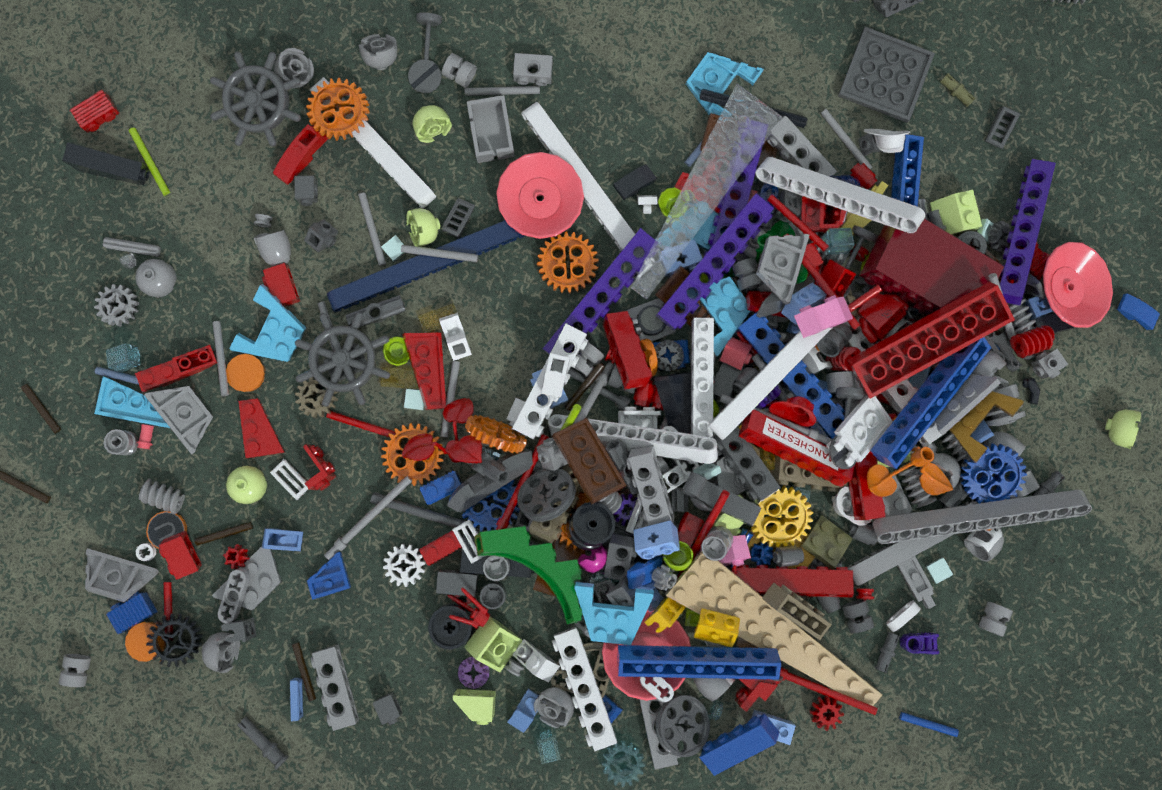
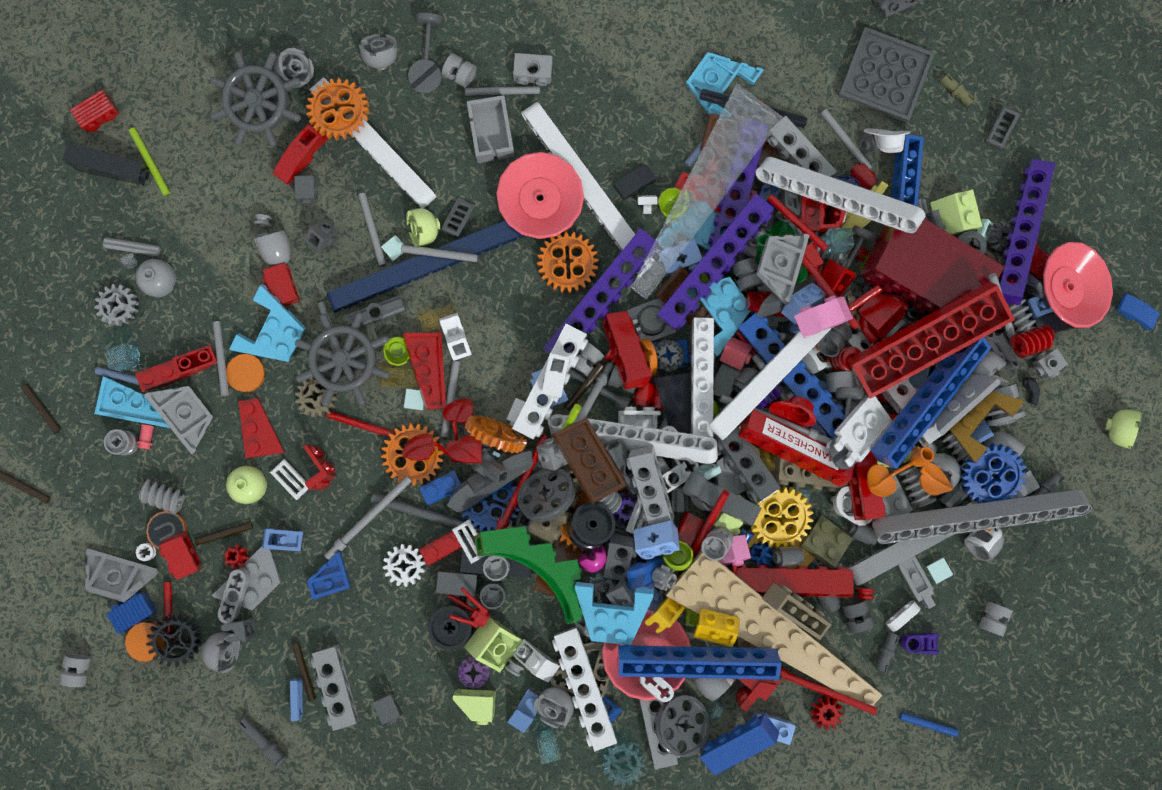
(431, 122): yellowish green cylinder -> none

